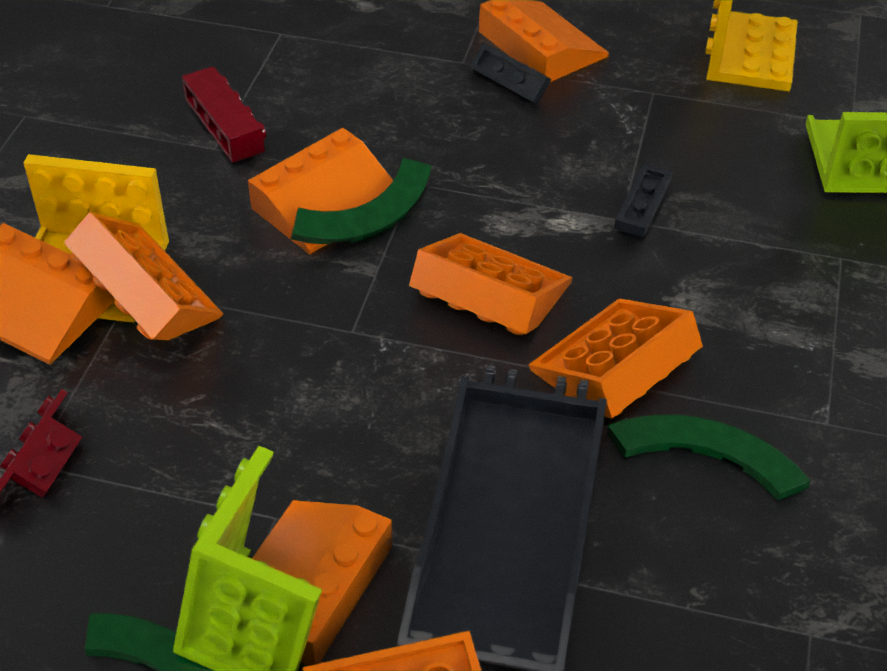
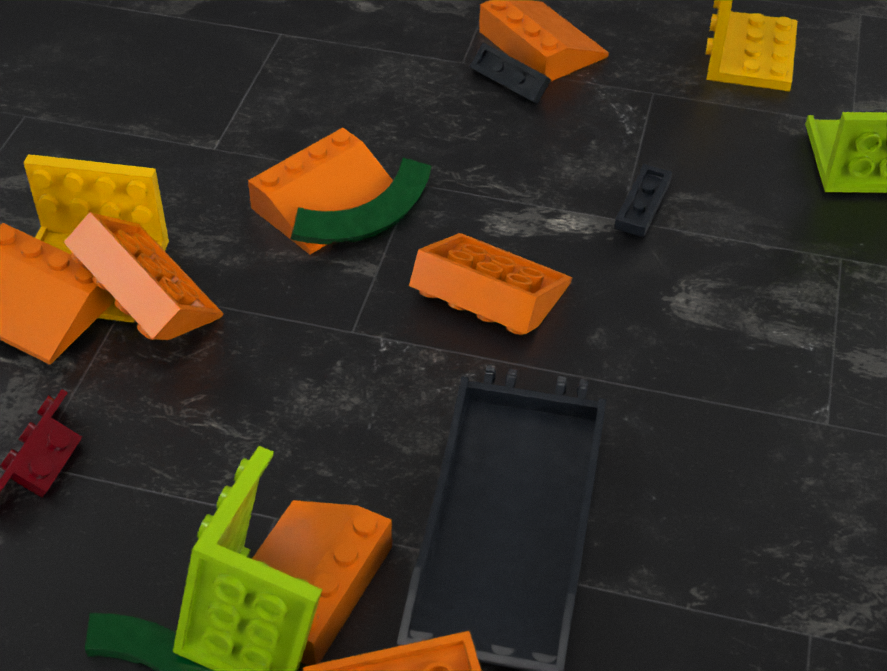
(224, 114): dark red brick -> none
(621, 352): orange slope -> none
(712, 439): dark green tile -> none

